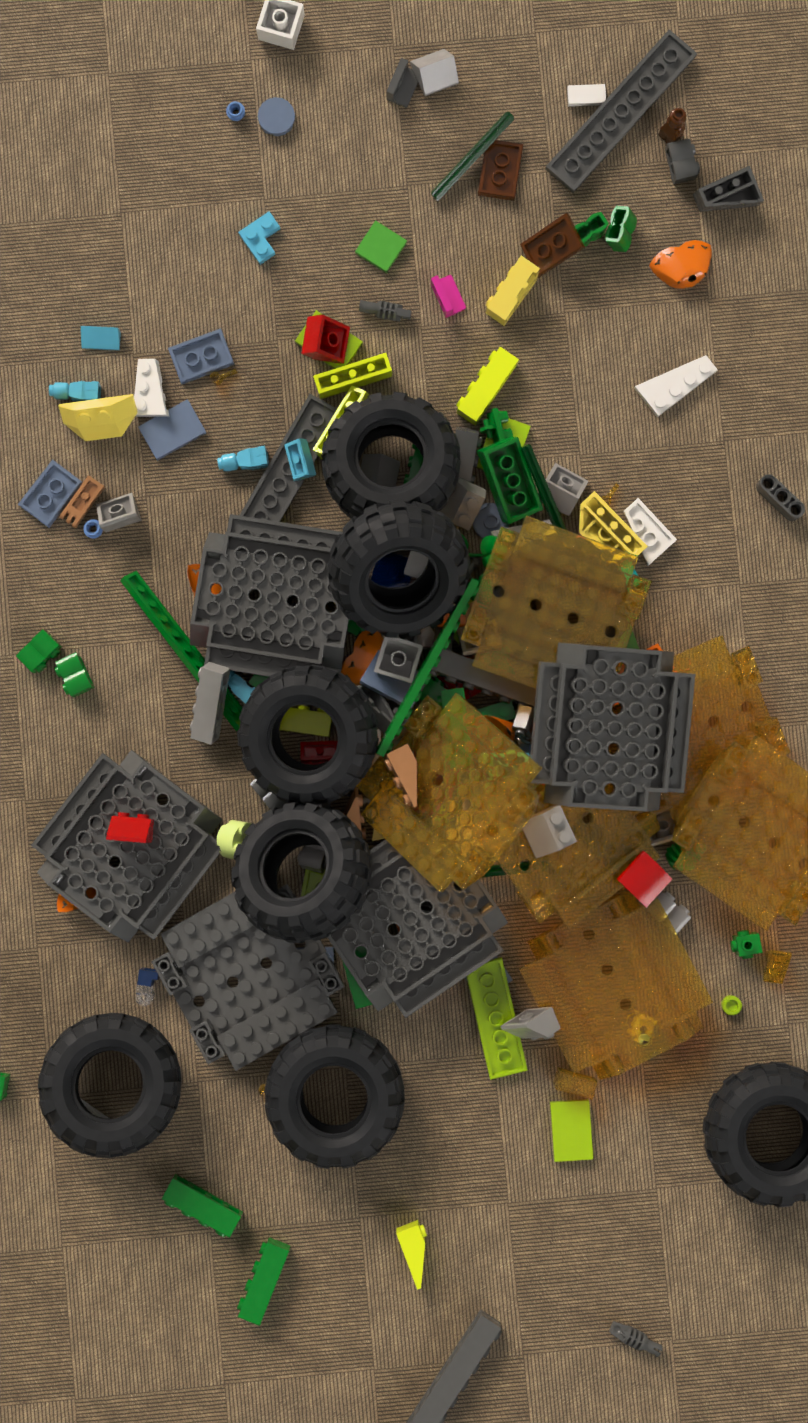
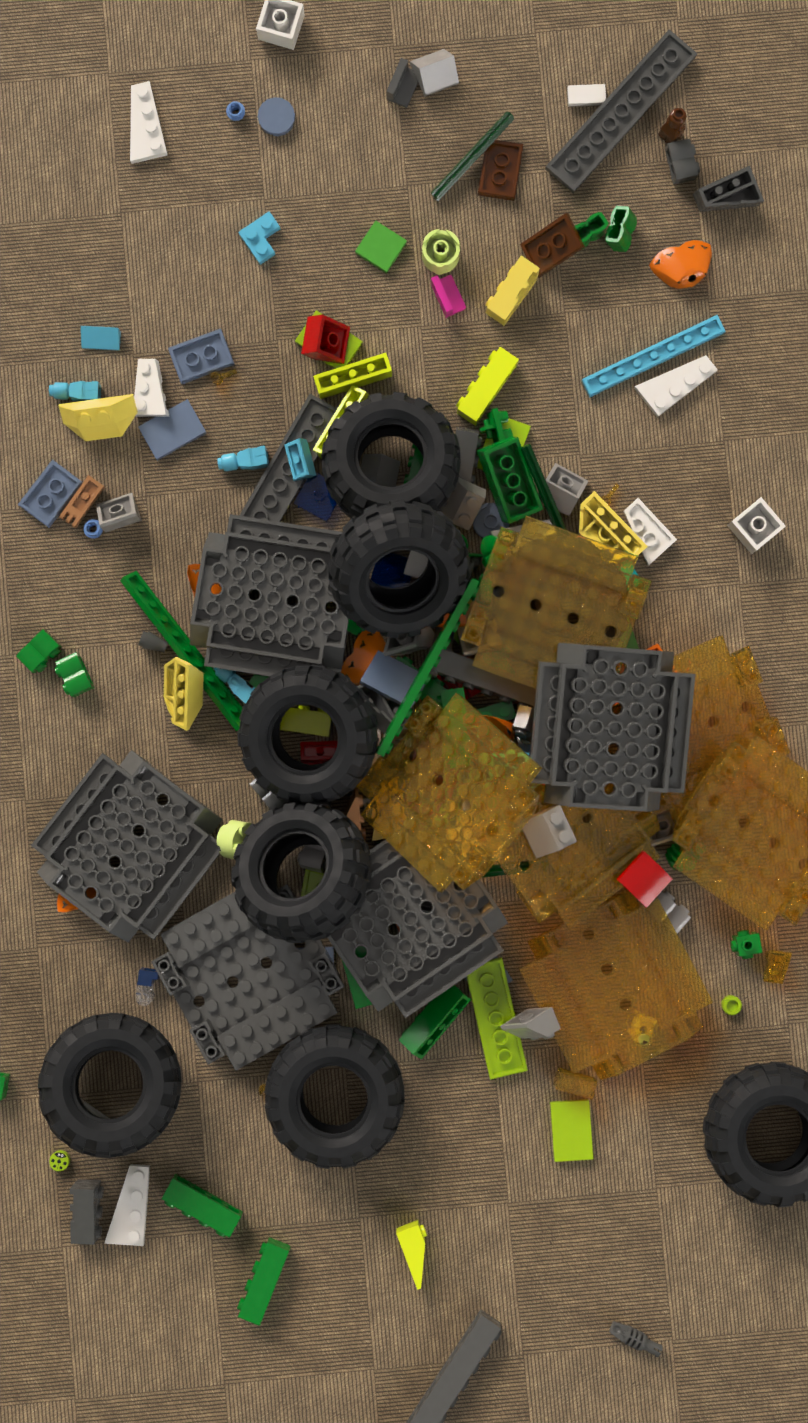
(59, 1160): none -> lime tile
(86, 1211): none -> dark grey wedge
(130, 1214): none -> white wing
(131, 828): red slope -> none
(146, 132): none -> white wing
(152, 642): none -> dark grey cone
(183, 692): none -> light yellow wedge
(209, 702): light grey brick -> none
(316, 498): none -> clear blue plate
(385, 310): dark grey hinge -> none
(398, 658): light grey slope -> none
(405, 771): medium nougat slope -> none
(434, 1021): none -> green brick
(442, 241): none -> yellowish green brick
(653, 356): none -> medium azure tile
(756, 525): none -> white brick
(790, 499): dark grey beam -> none

